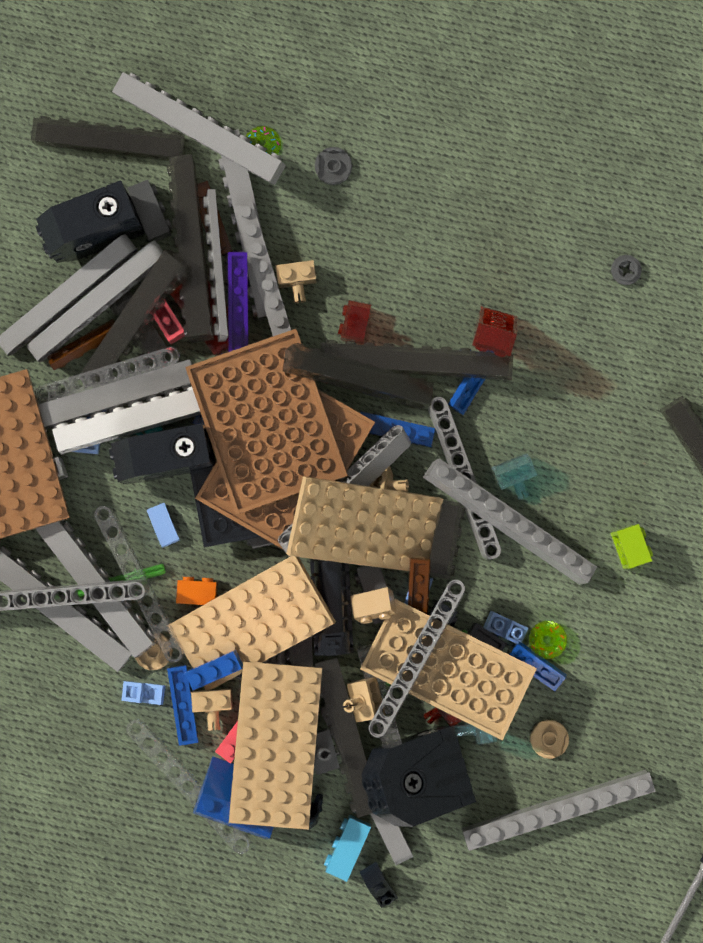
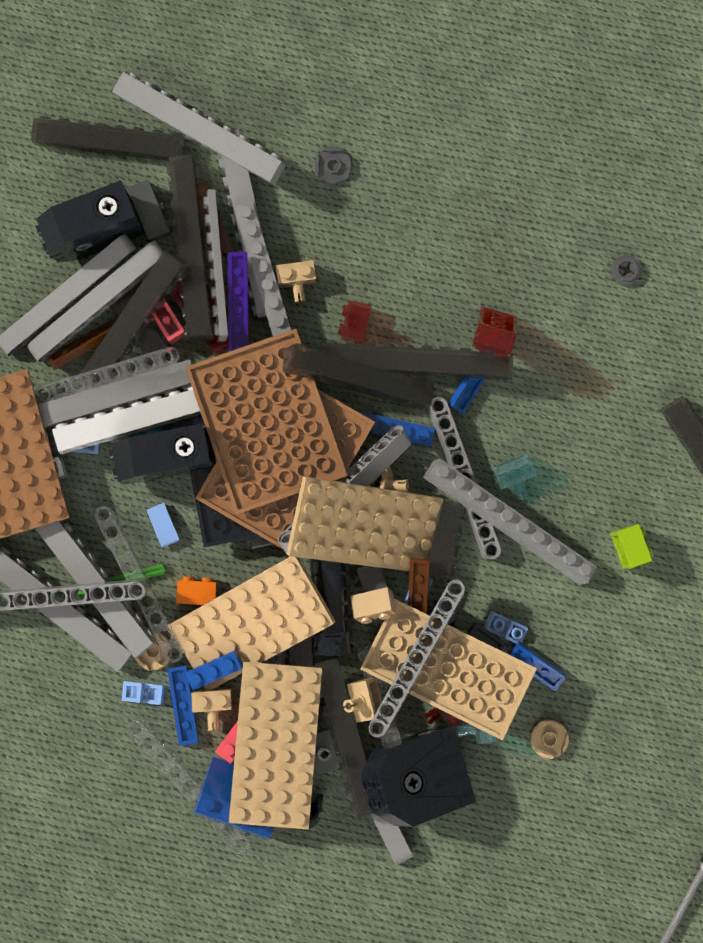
(272, 139): clear neon green dish -> none
(347, 847): medium azure brick -> none
(378, 885): black slope -> none
(557, 637): clear neon green dish -> none
(558, 809): light grey brick -> none

